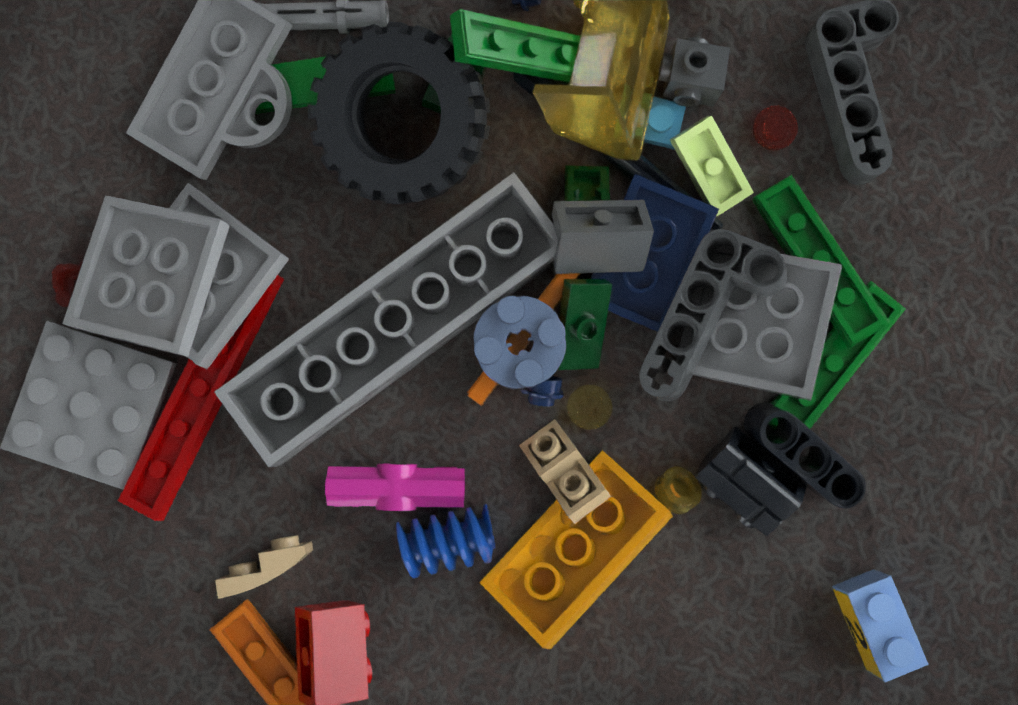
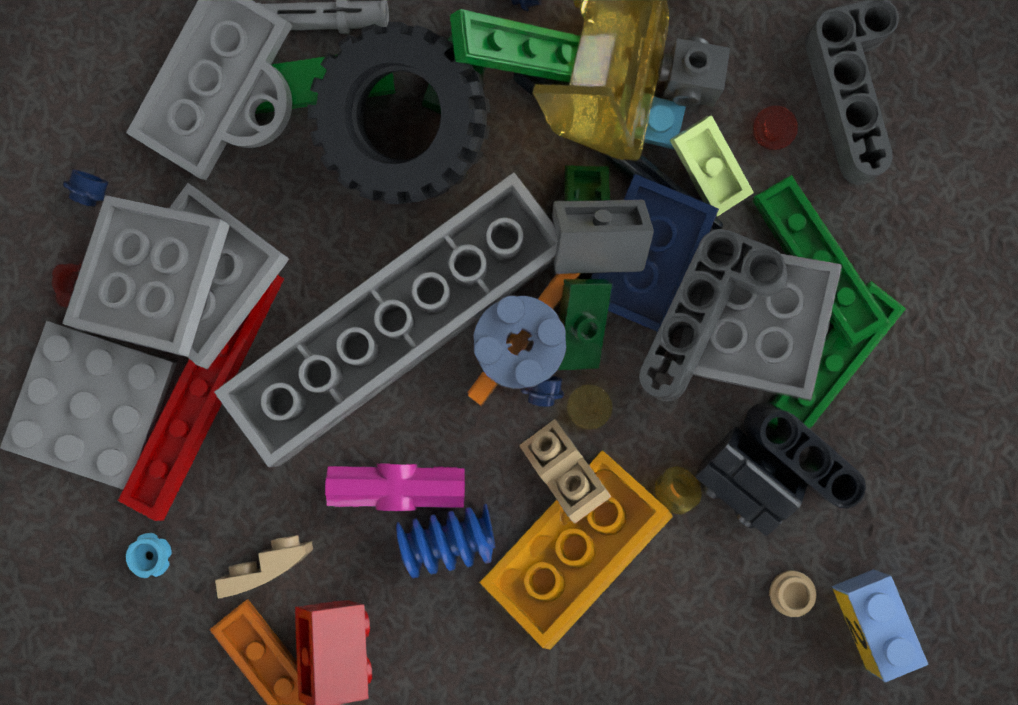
(86, 188): none -> dark blue plate
(137, 559): none -> medium azure plate
(792, 593): none -> tan plate

